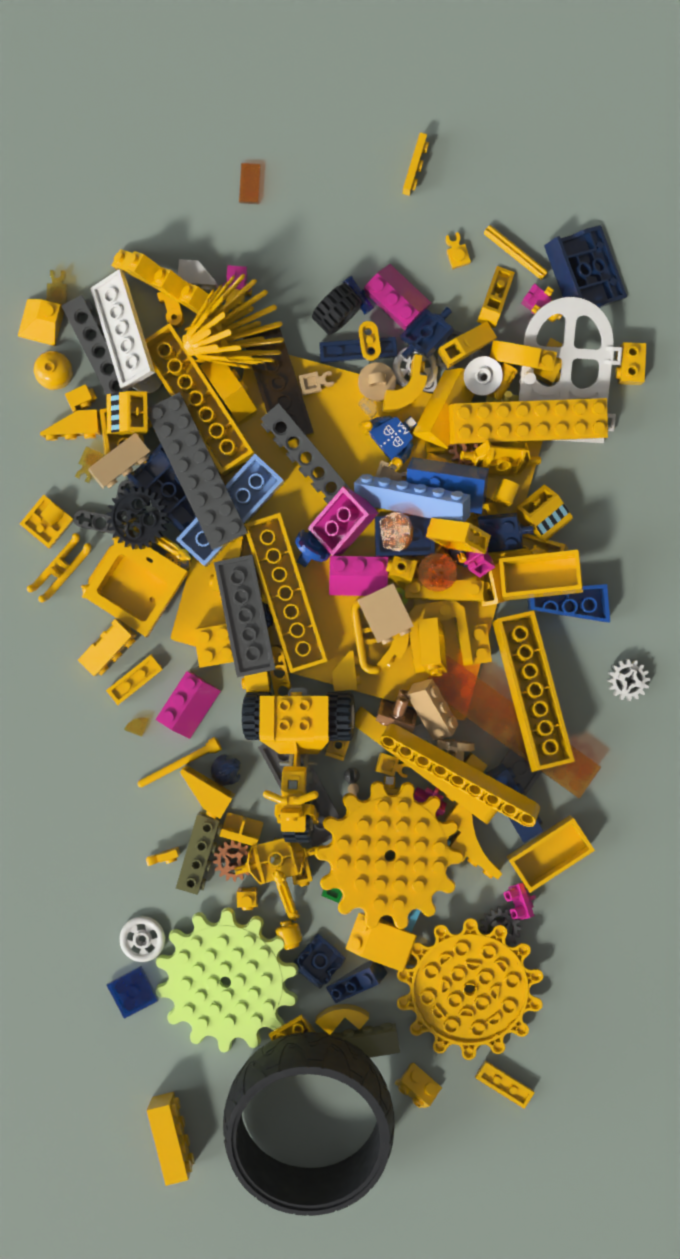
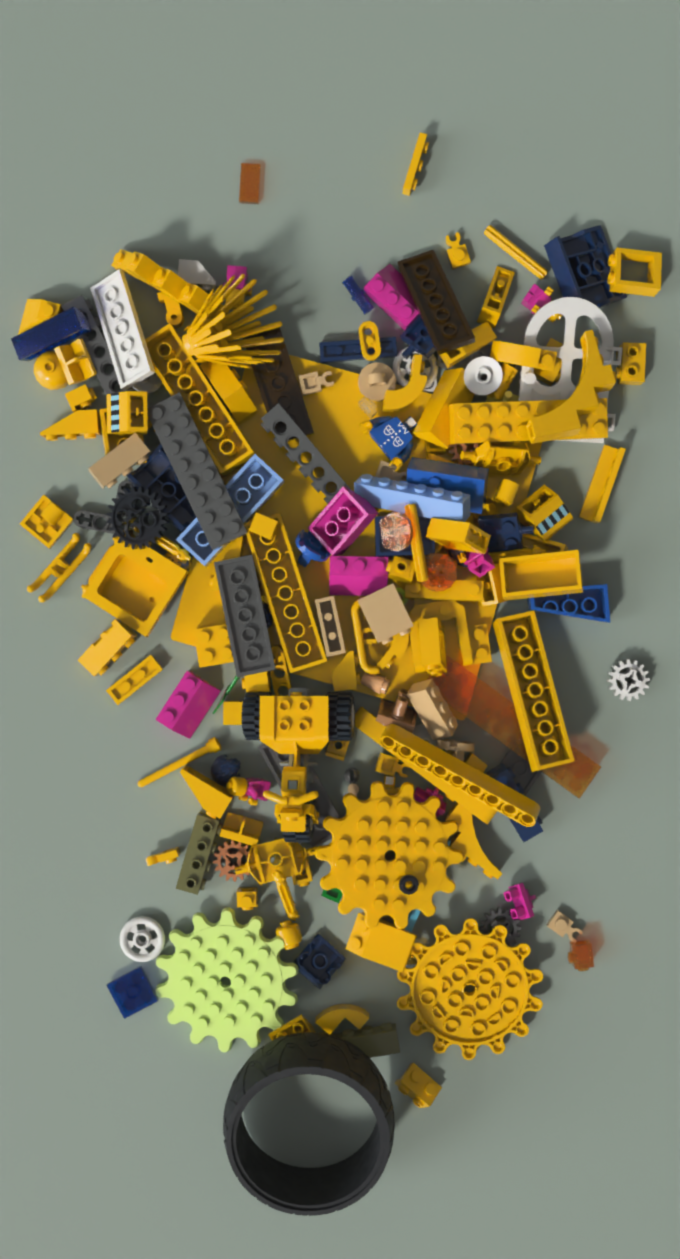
(50, 334): none -> clear blue brick
(57, 290): clear yellow plate -> none
(75, 362): none -> yellow panel
(87, 459): clear yellow plate -> none
(137, 726): clear yellow tile -> none
(170, 1138): yellow piece -> none
(227, 691): none -> green piece
(232, 712): none -> yellow panel
(250, 786): none -> piece
(263, 526): none -> yellow panel
(330, 626): none -> tan brick
(337, 308): black tyre -> none
(357, 981): dark blue slope -> none
(376, 682): none -> light nougat cone
(413, 888): none -> black plate
(416, 544): none -> yellow axle
(436, 302): none -> dark brown plate
(504, 1084): yellow plate -> none
(550, 853): yellow piece -> none
(562, 924): none -> tan plate
(565, 419): none -> yellow arch
(581, 955): none -> clear orange brick
(601, 484): none -> yellow fence
(653, 283): none -> yellow window

